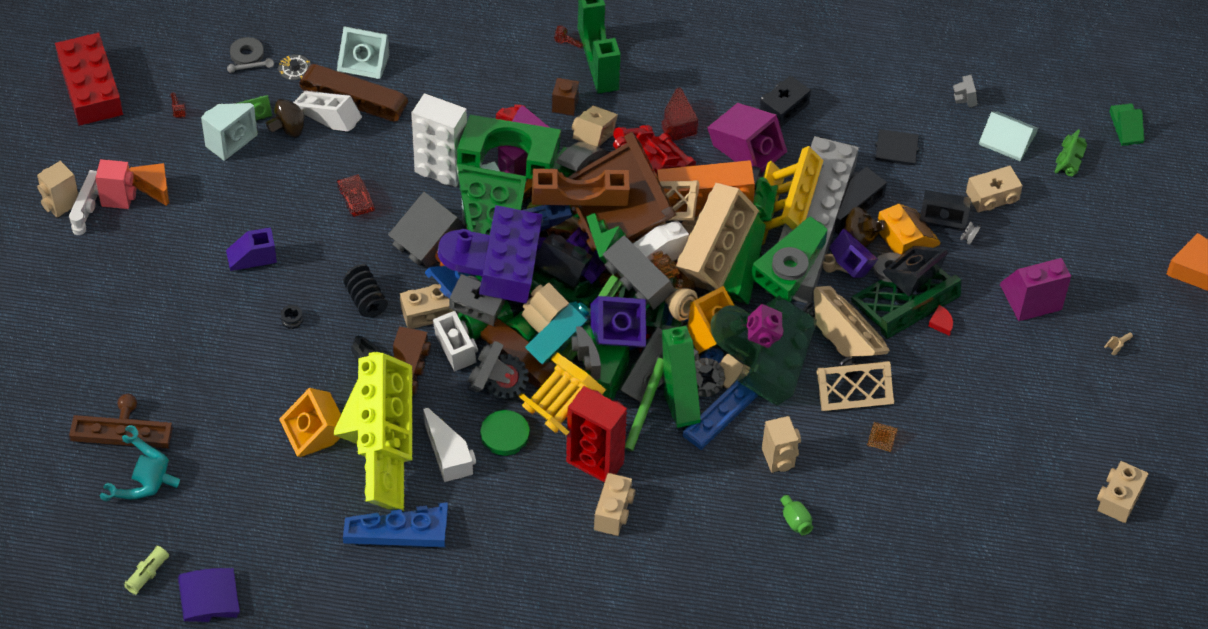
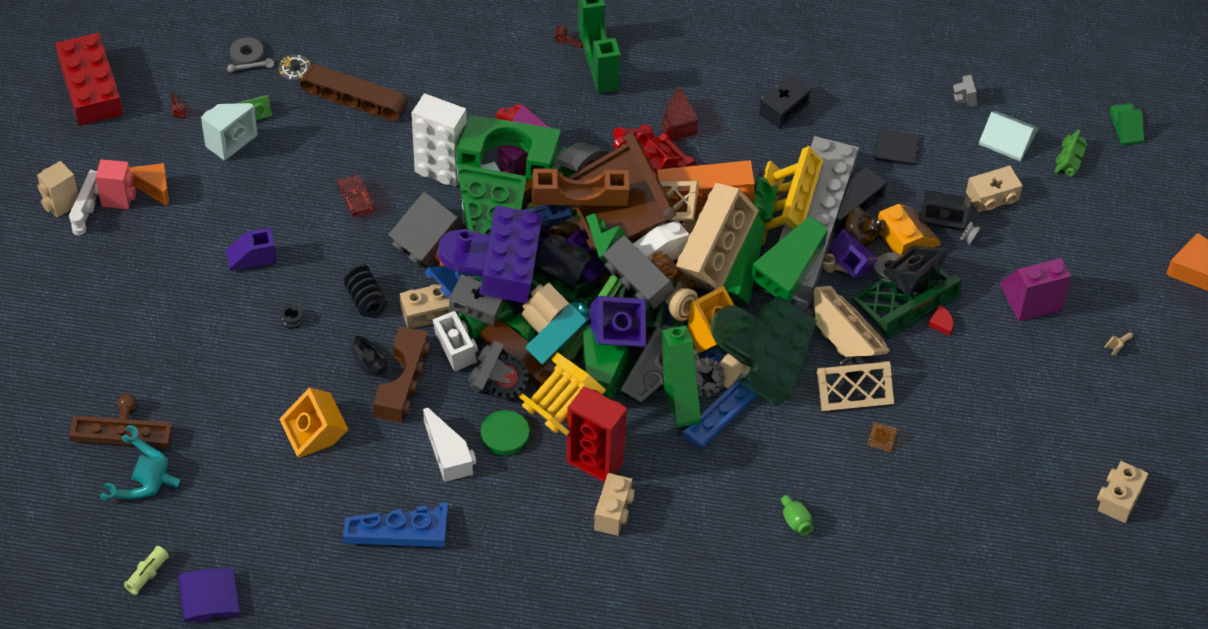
(289, 117): dark brown piece -> none
(330, 109): white slope -> none
(363, 52): light aqua slope -> none
(380, 424): neon yellow wedge -> none
(565, 96): reddish brown brick -> none
(587, 351): dark grey slope -> none
(594, 126): tan brick -> none
(645, 405): bright green bar -> none
(748, 135): magenta slope -> none
(765, 326): magenta brick -> none
(780, 444): tan brick -> none
(790, 273): dark grey piece -> none

